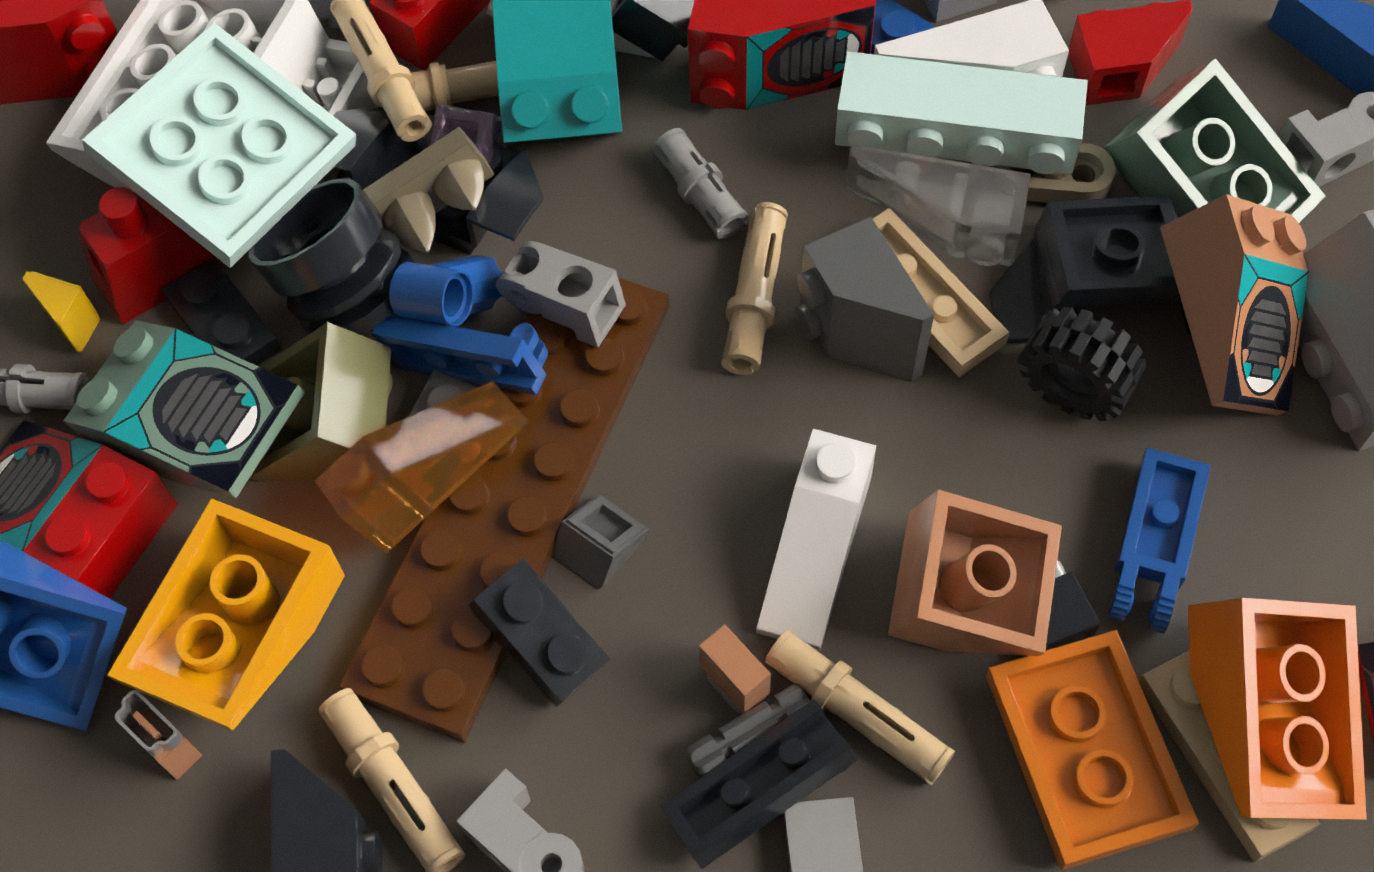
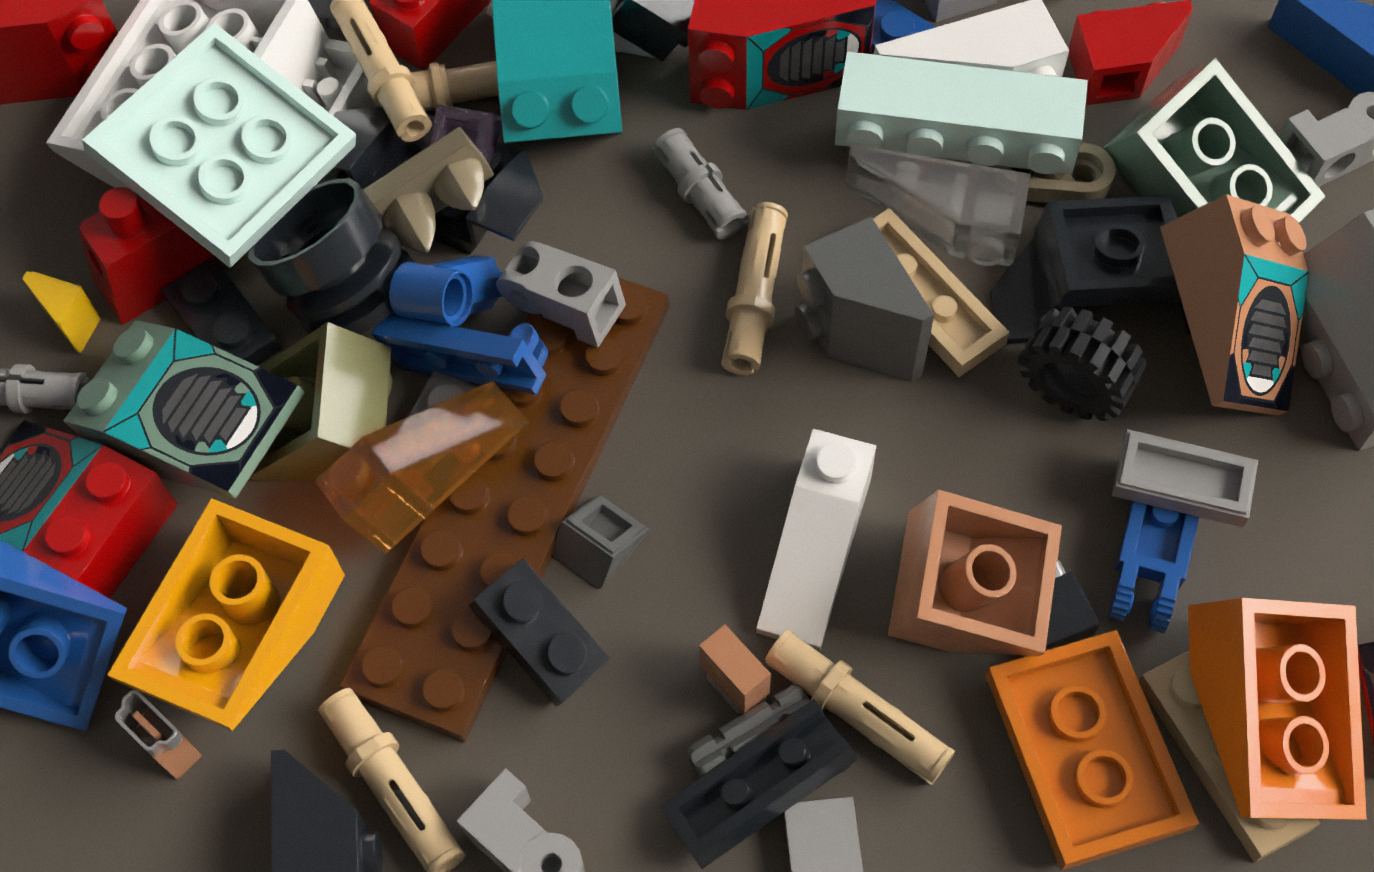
(1185, 478): none -> light grey tile

